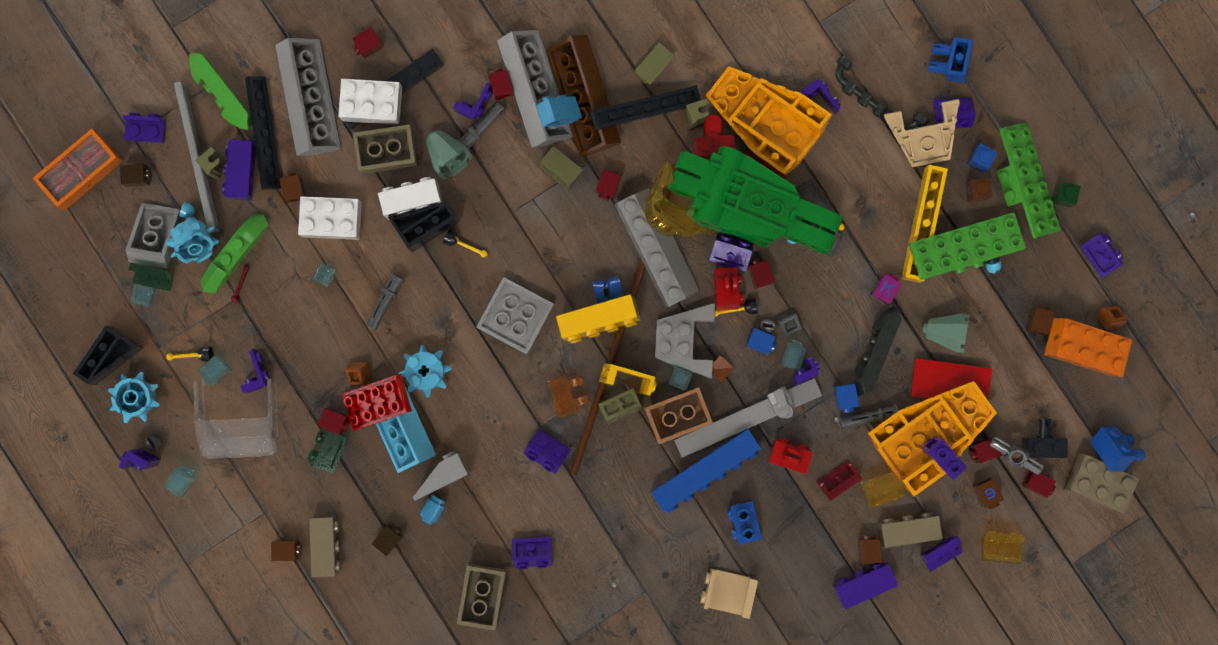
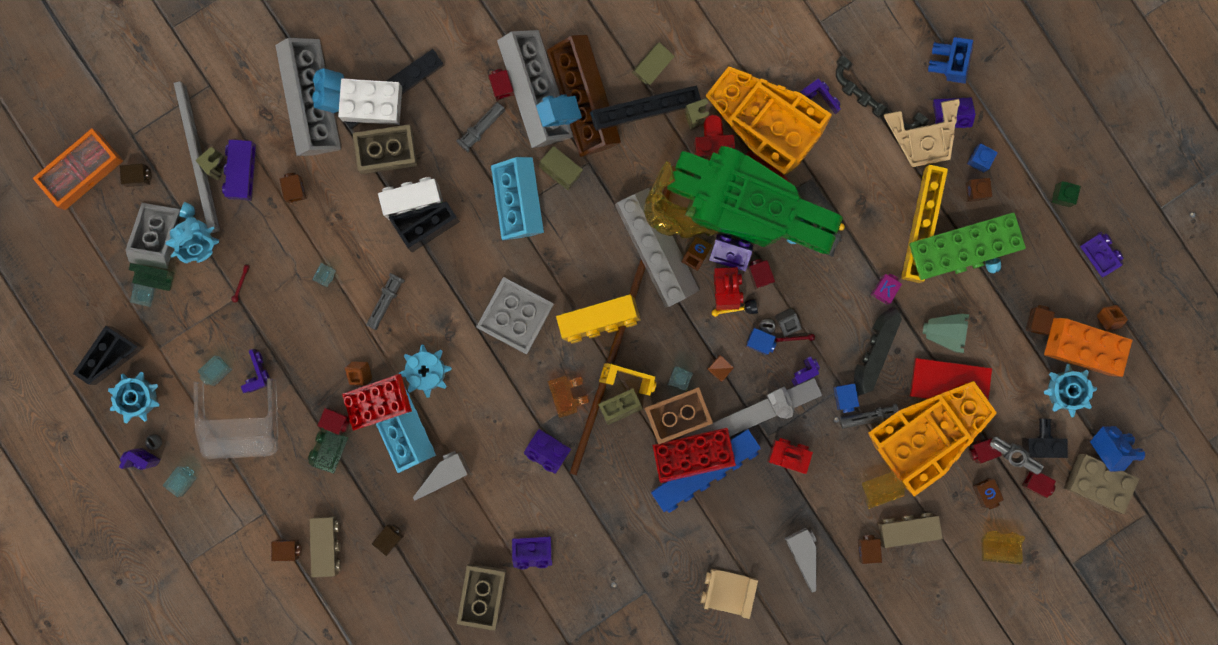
(144, 129): dark purple bracket -> none
(203, 354): hinge -> none
(233, 109): bright green brick -> none
(233, 253): bright green brick -> none
(263, 133): black plate -> none
(327, 90): none -> dark azure brick
(329, 218): white brick -> none
(366, 43): dark red brick -> none
(432, 509): dark azure brick -> none
(446, 154): sand green cone -> none
(451, 239): hinge -> none
(466, 109): dark purple bracket -> none
(517, 198): none -> medium azure slope
(608, 185): dark red brick -> none
(612, 284): blue wheel -> none
(676, 340): light grey wing -> none
(694, 455): none -> red tile
(696, 253): none -> reddish brown brick
(745, 522): blue brick -> none
(793, 355): clear light blue brick -> none
(804, 552): none -> light grey slope
(811, 337): none -> dark red hinge
(839, 480): dark red hinge -> none
(865, 585): dark purple brick -> none
(942, 552): dark purple bracket -> none
(944, 457): dark purple bracket -> none
(1025, 181): bright green bracket -> none
(1081, 390): none -> medium azure brick

